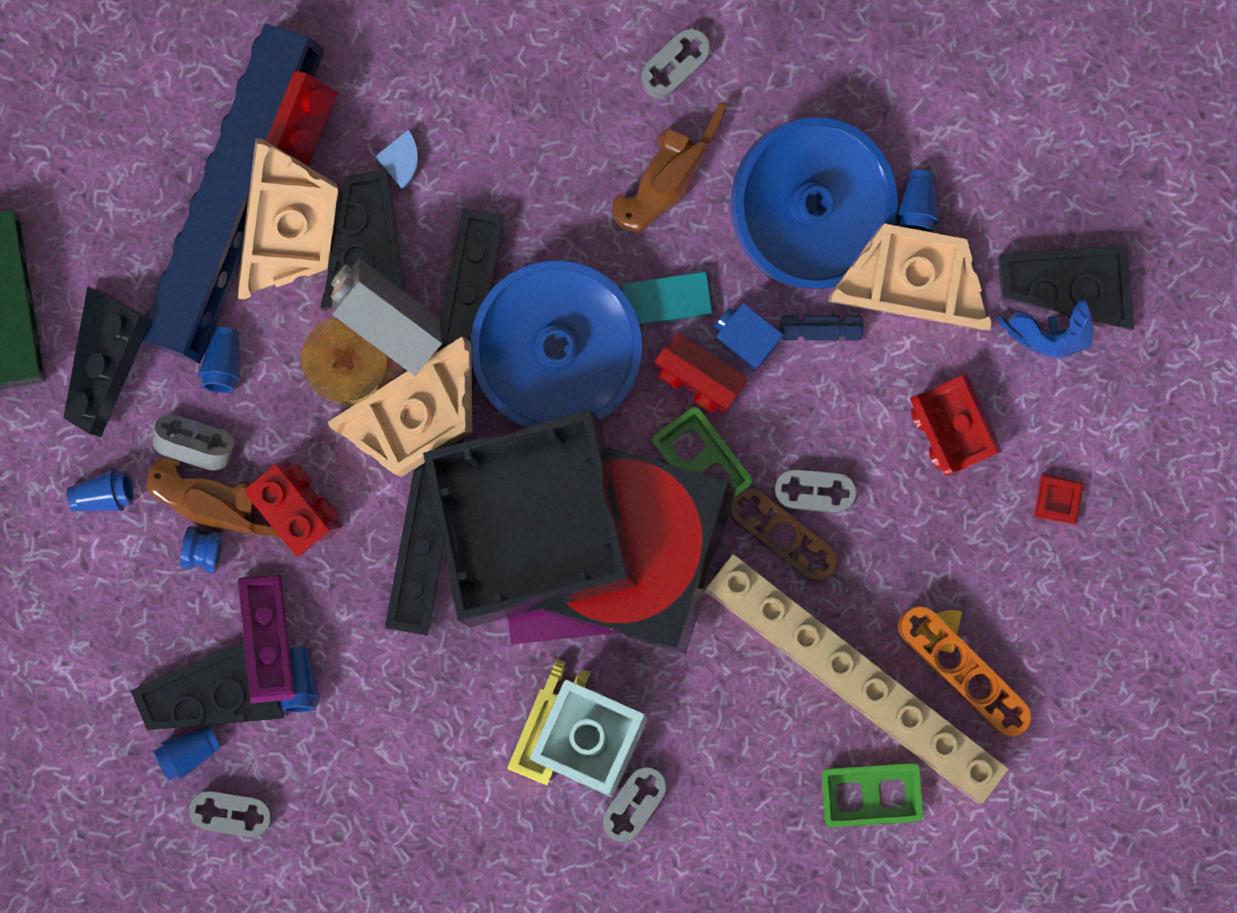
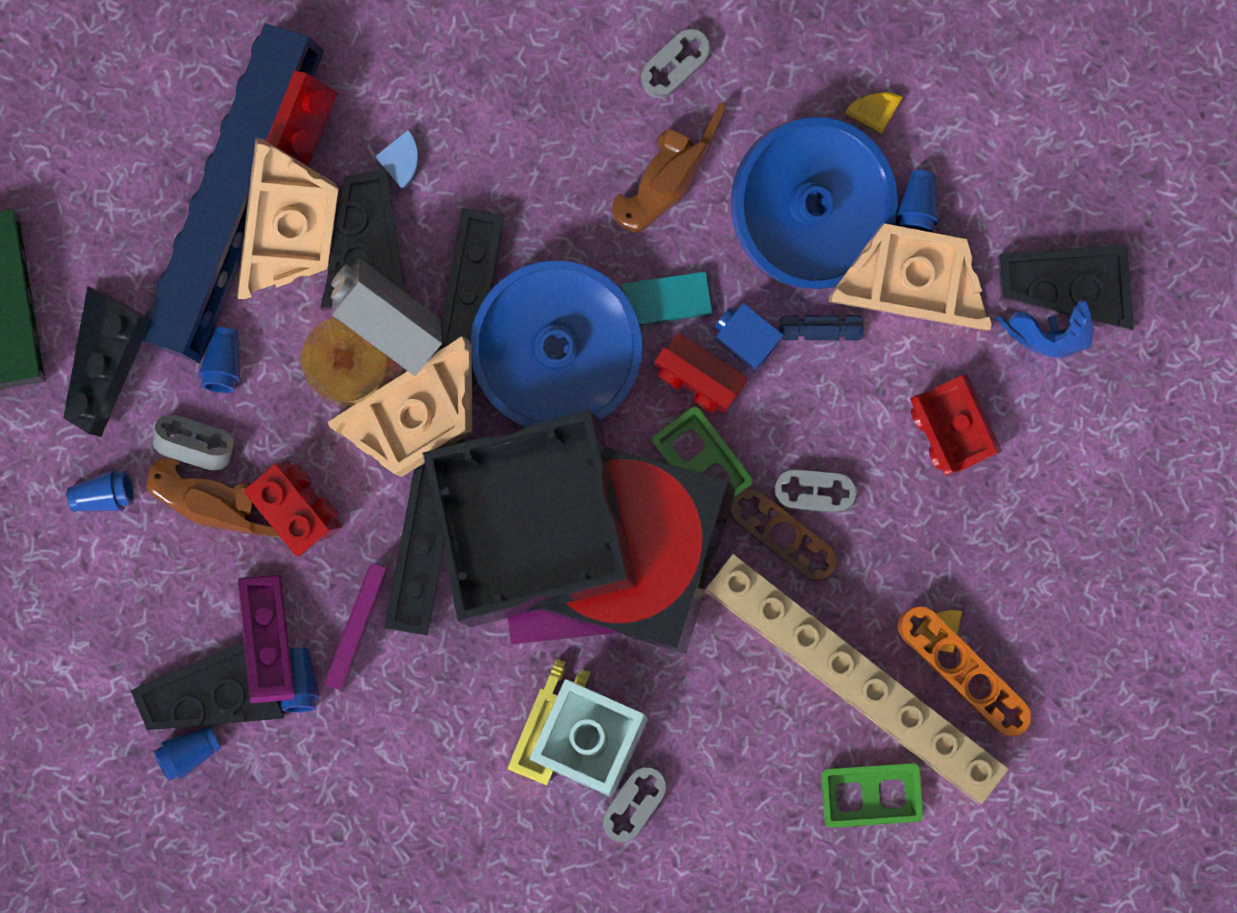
(201, 549): blue wheel -> none
(232, 803): light grey beam -> none
(356, 627): none -> magenta tile
(874, 110): none -> yellow tile
(1058, 499): red tile -> none

